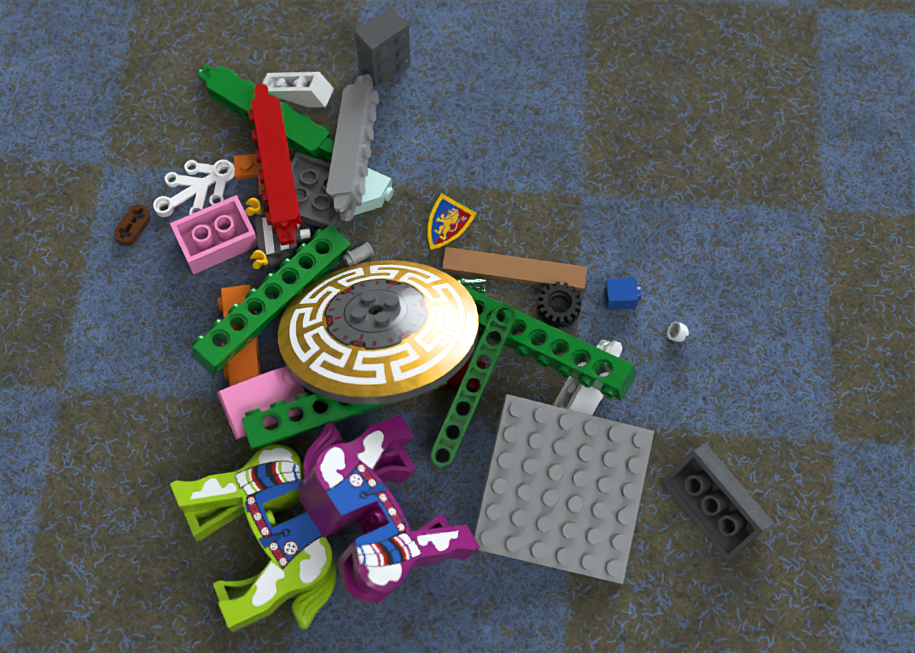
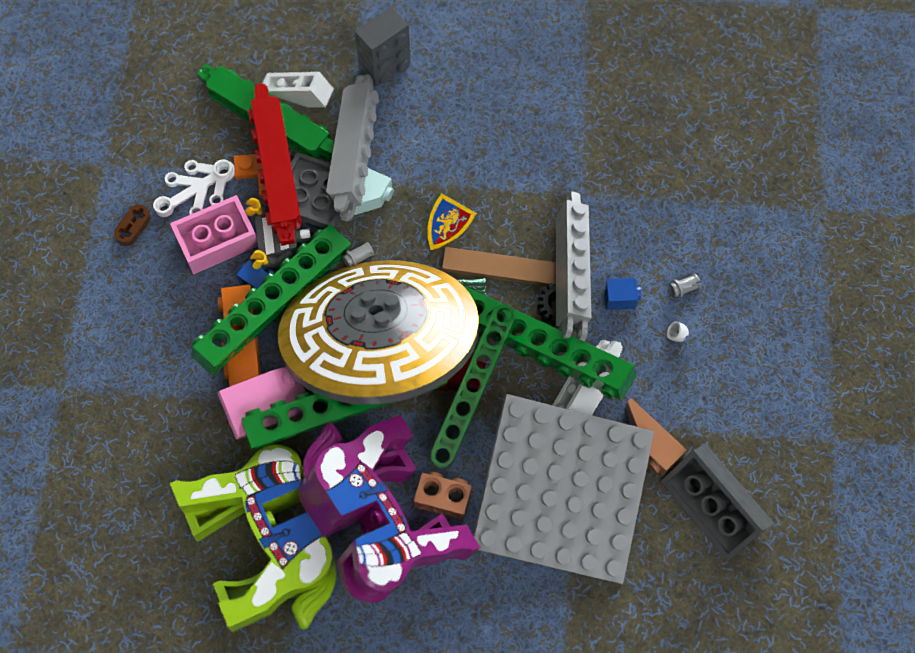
(248, 275): none -> blue brick
(440, 502): none -> nougat brick
(573, 268): none -> light grey hinge
(664, 449): none -> nougat slope
(685, 285): none -> light grey pin

